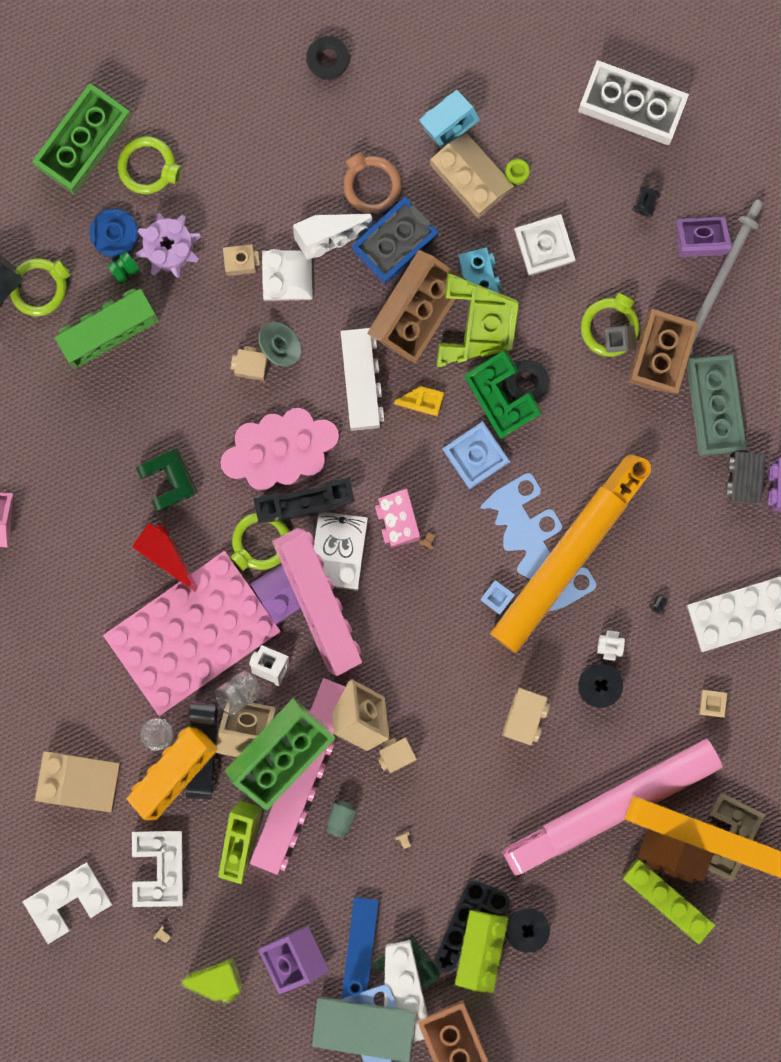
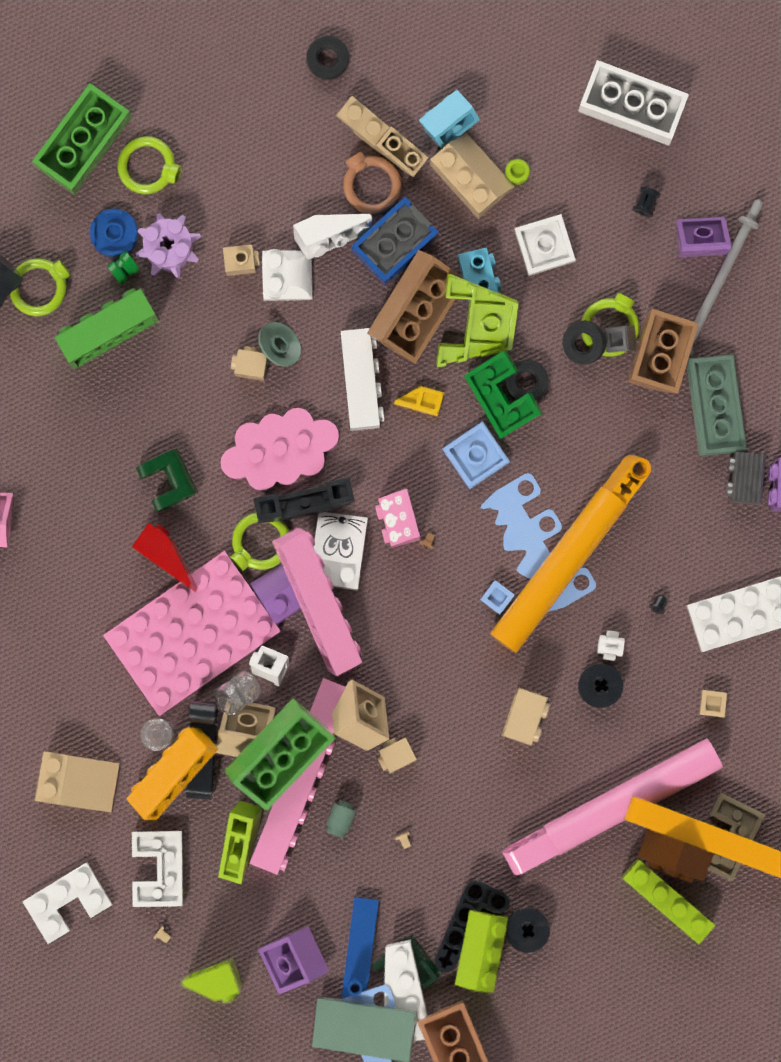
(381, 137): none -> tan slope
(598, 339): none -> black tyre

